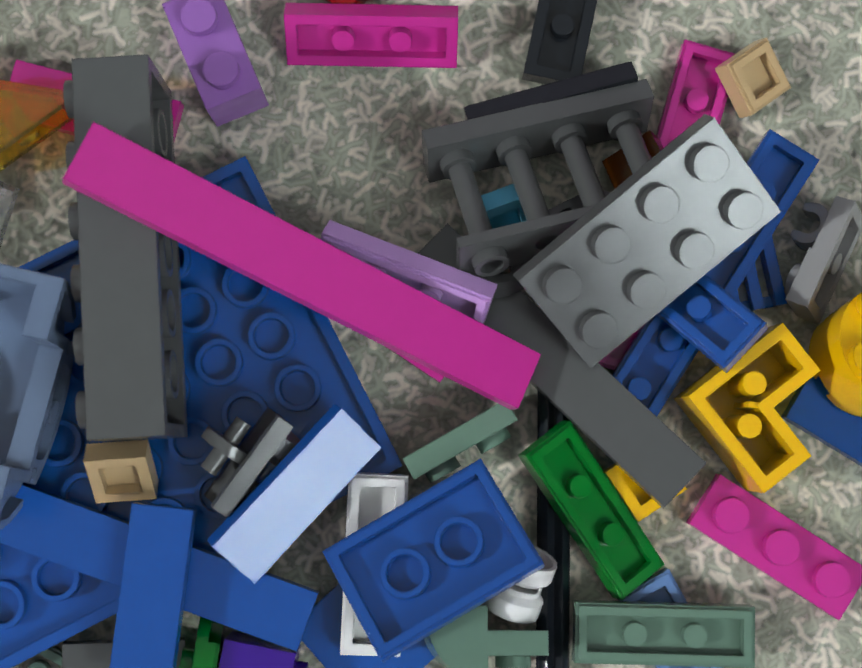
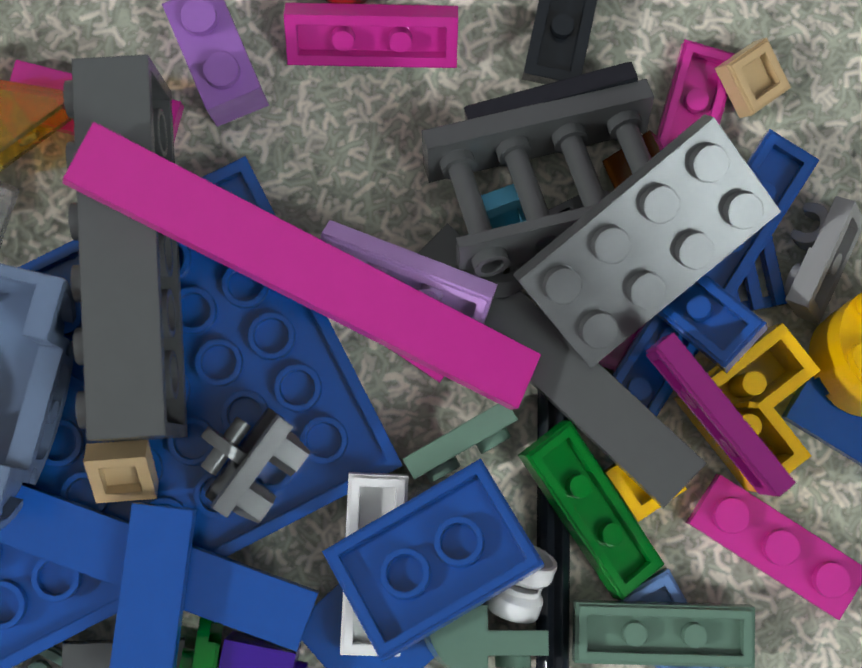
(294, 494): tile -> none
(719, 416): none -> magenta tile

